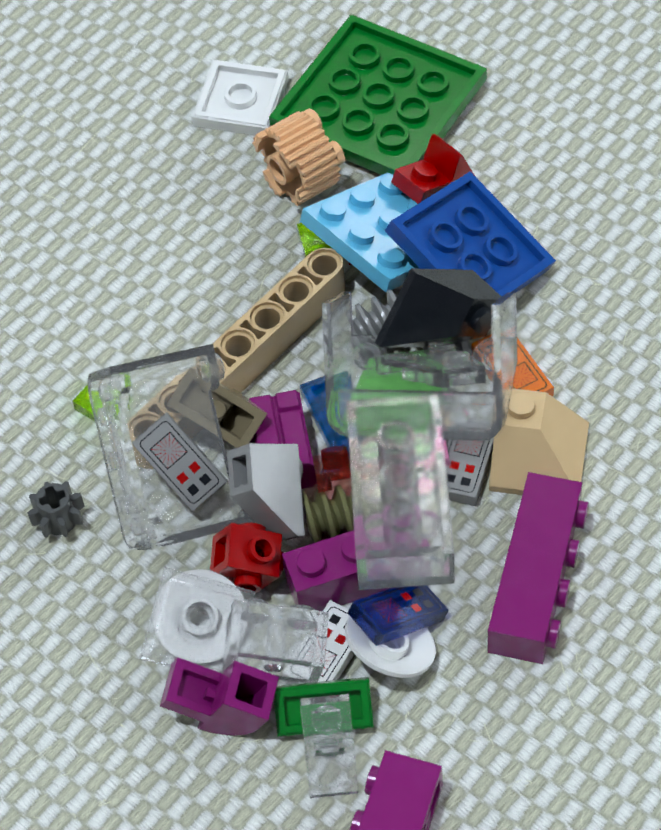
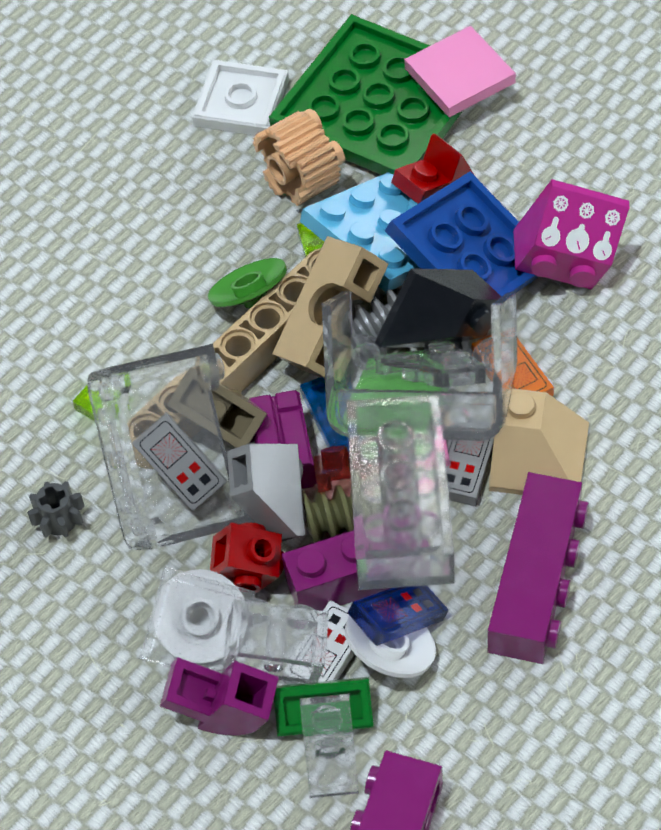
(247, 283): none -> bright green dish
(336, 269): none -> tan arch
(460, 71): none -> bright pink tile
(570, 234): none -> dark pink slope

